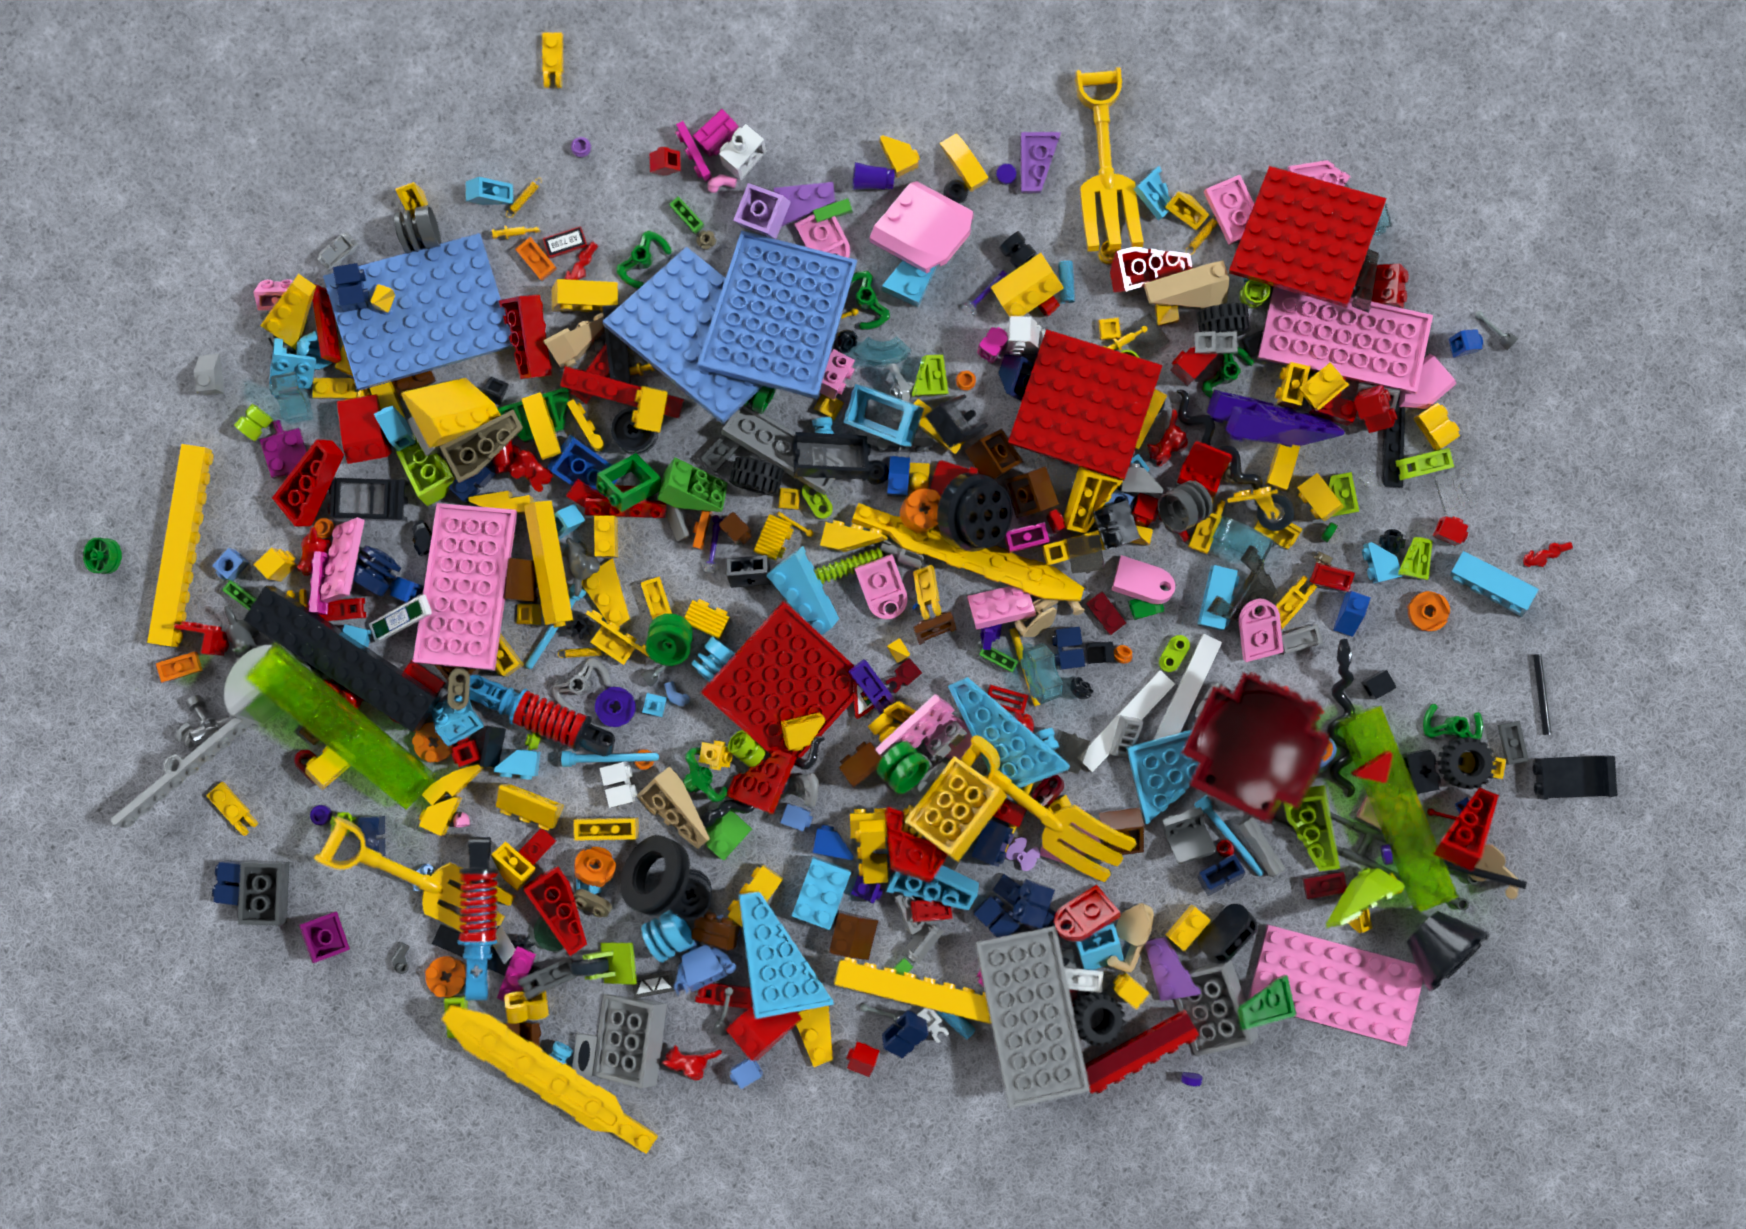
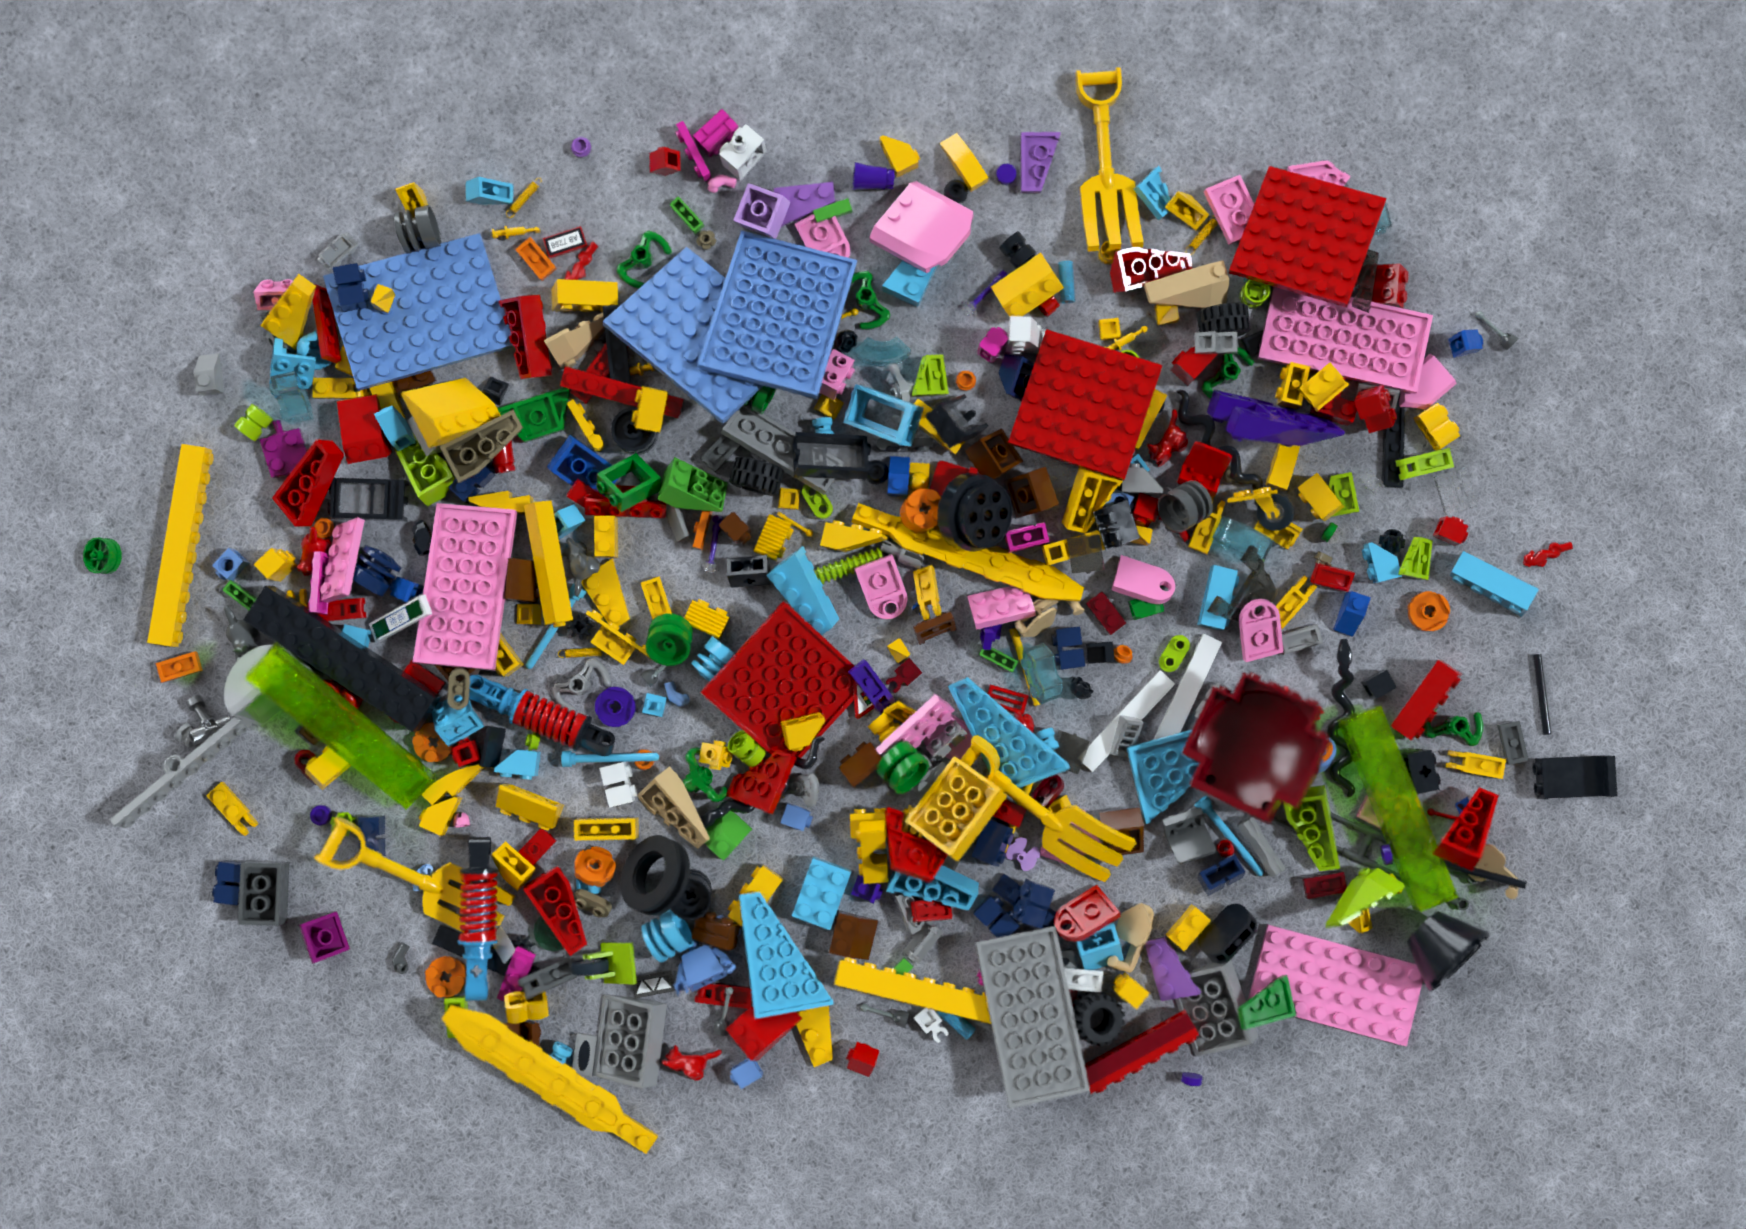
(214, 640): red bracket -> none
(527, 466): red animal -> none
(541, 425): yellow slope -> none
(552, 57): yellow hinge -> none
(831, 843): blue slope -> none
(903, 1040): dark blue piece -> none
(1055, 521): red plate -> none
(1376, 768): red slope -> none
(1426, 700): none -> red wedge
(1482, 768): black tyre -> none

